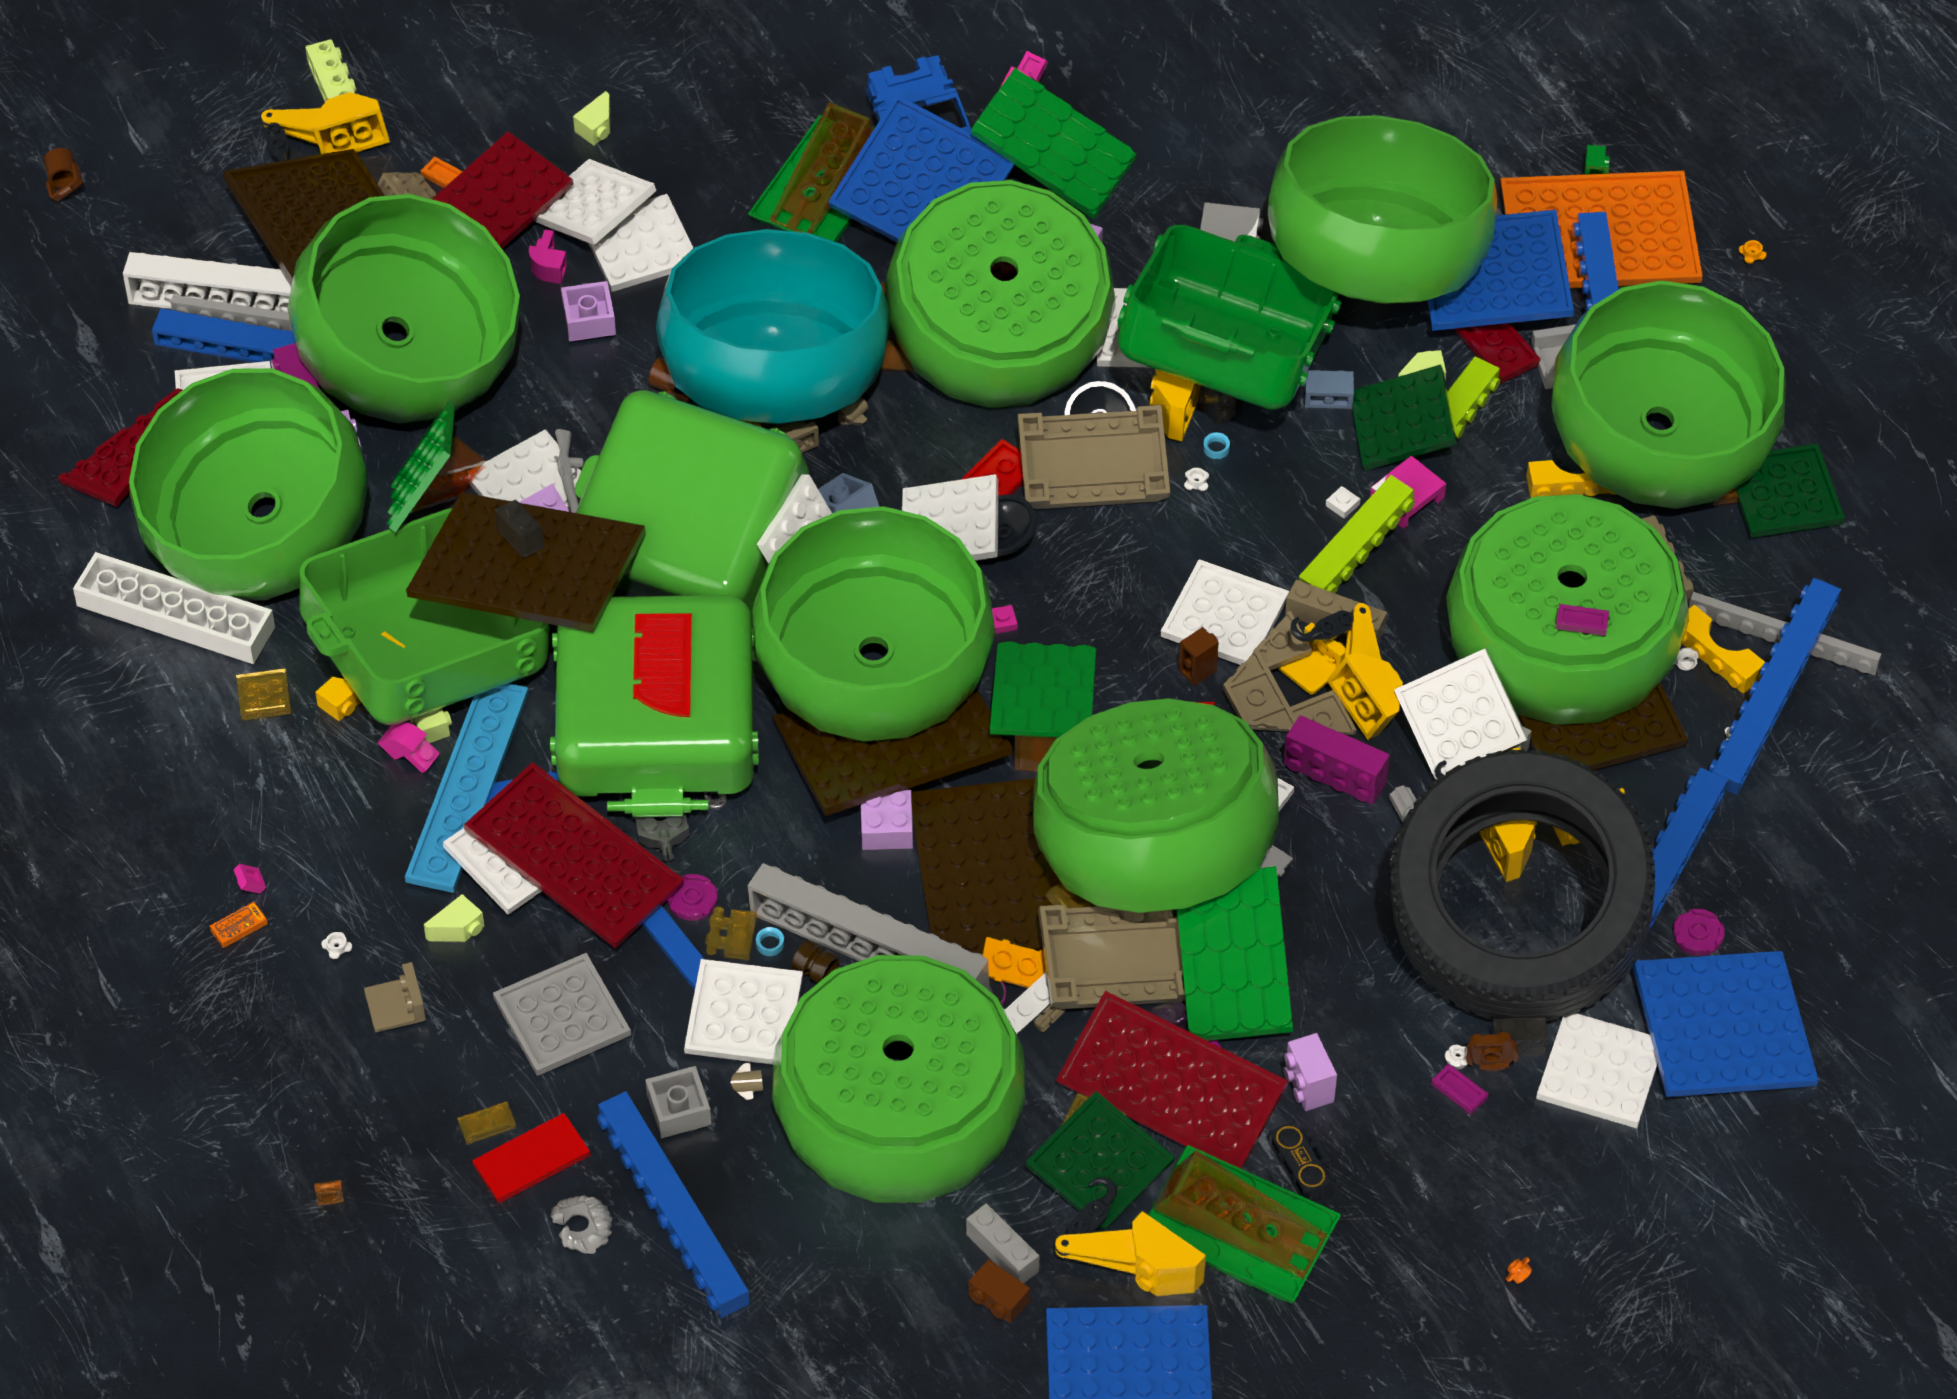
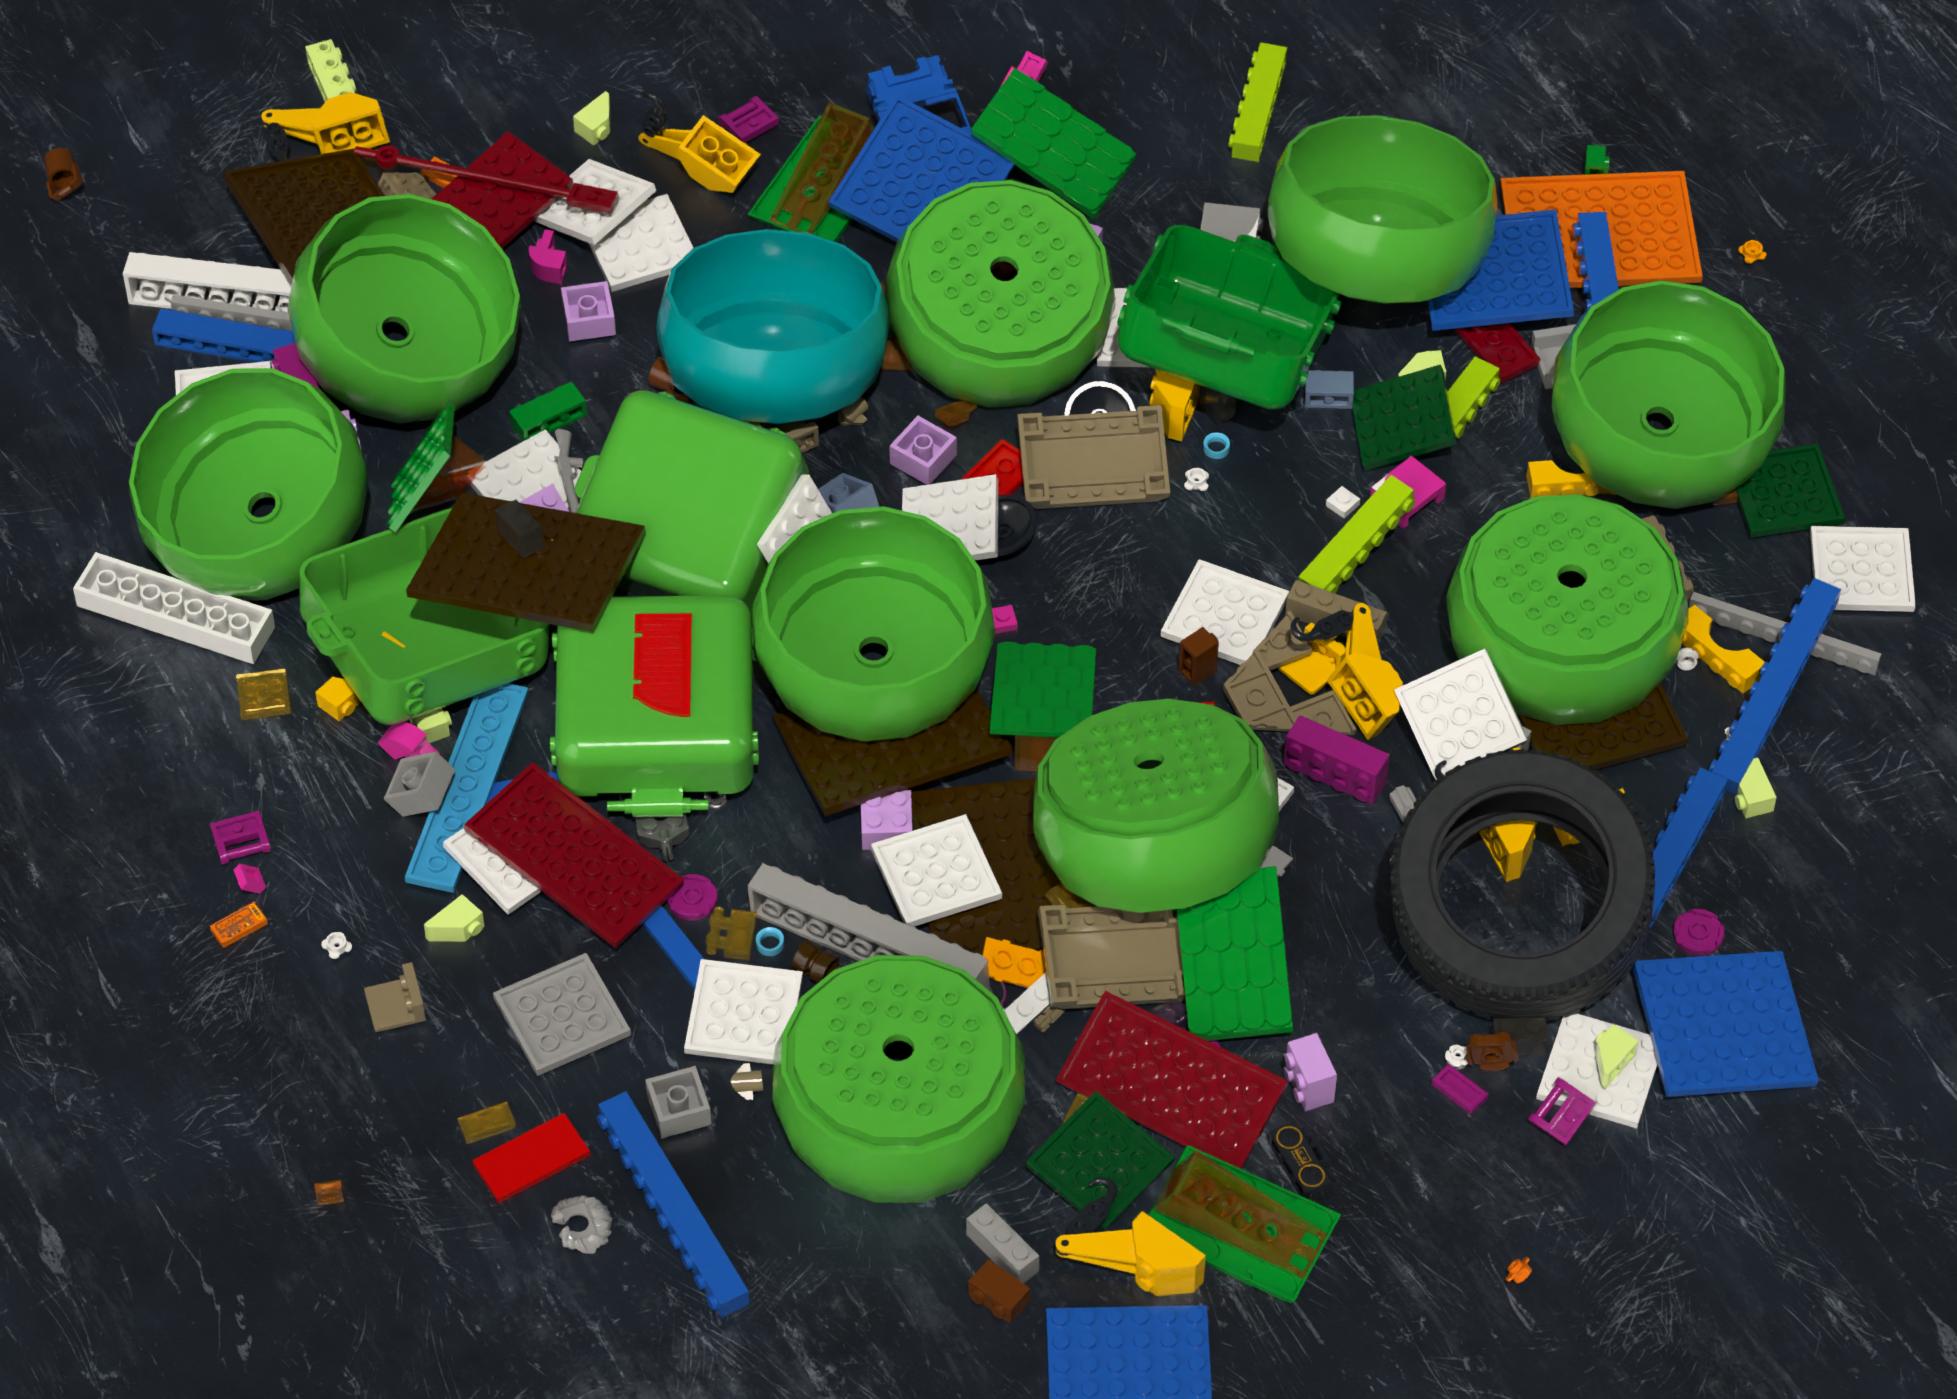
(109, 469): dark red wing -> none
(240, 830): none -> magenta plate
(419, 784): none -> light grey brick
(548, 412): none -> green brick
(579, 196): none -> dark red bar
(706, 151): none -> yellow slope
(751, 124): none -> magenta plate
(923, 450): none -> lavender brick
(936, 871): none -> white plate
(955, 412): none -> clear orange plate
(1258, 103): none -> lime brick
(1568, 1117): none -> magenta plate
(1582, 619): magenta tile -> none
(1614, 1052): none -> yellowish green slope
(1755, 792): none -> yellowish green slope
(1867, 565): none -> white plate

